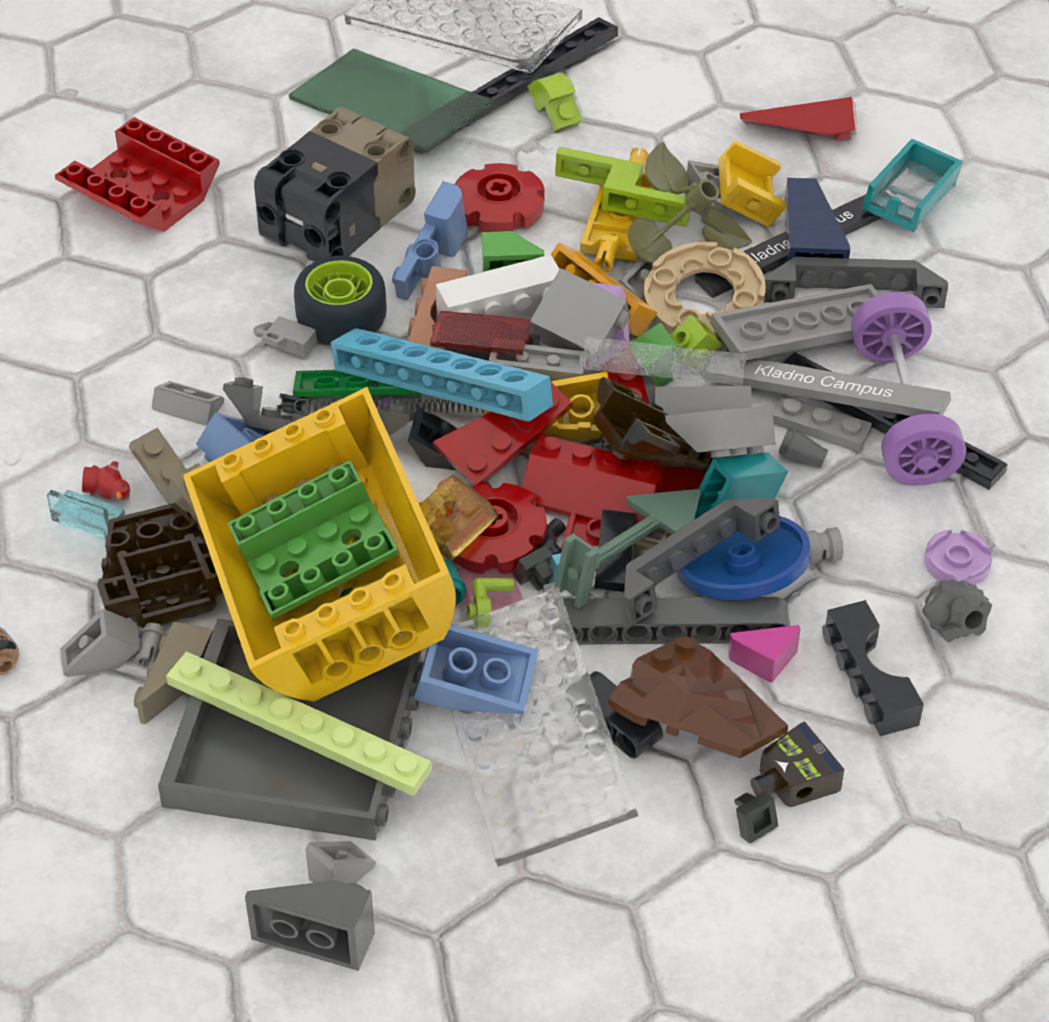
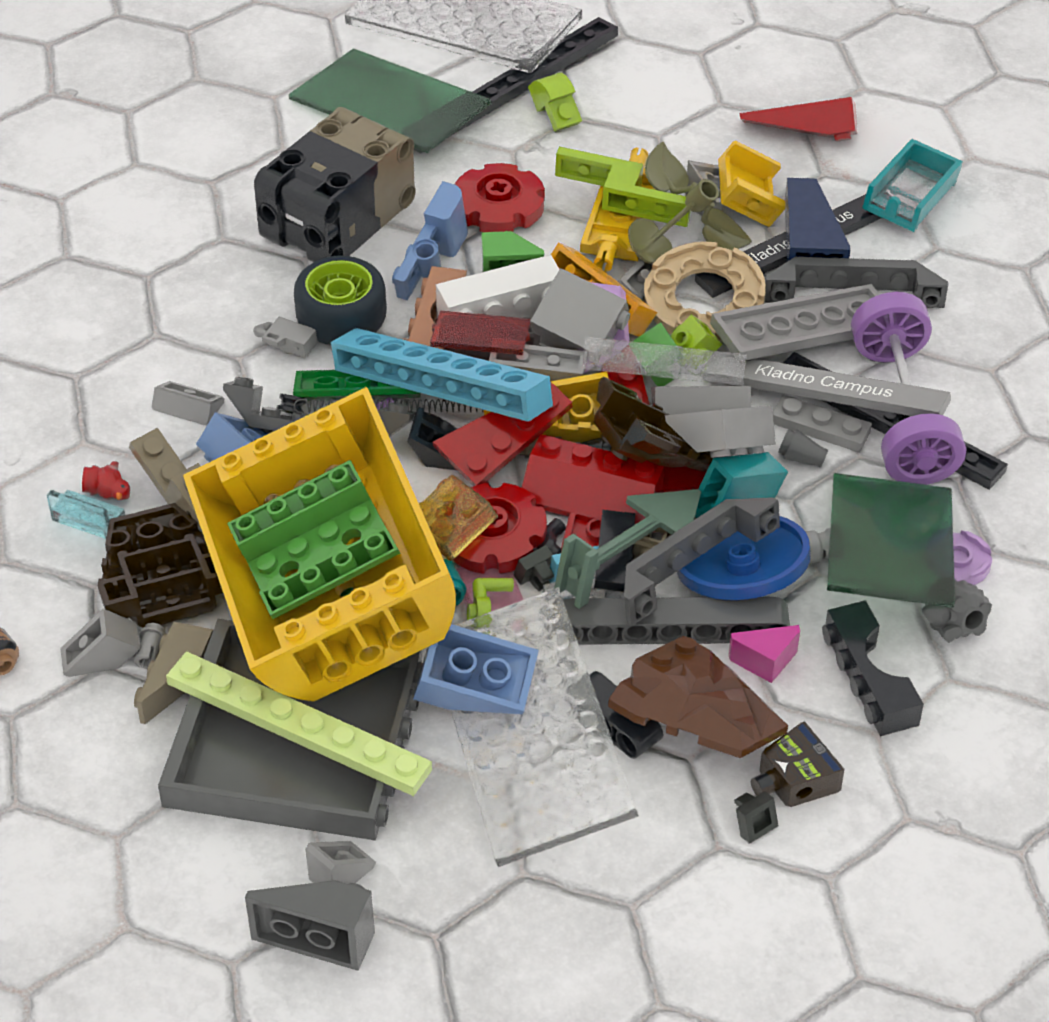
(147, 177): red slope -> none
(891, 540): none -> clear green piece

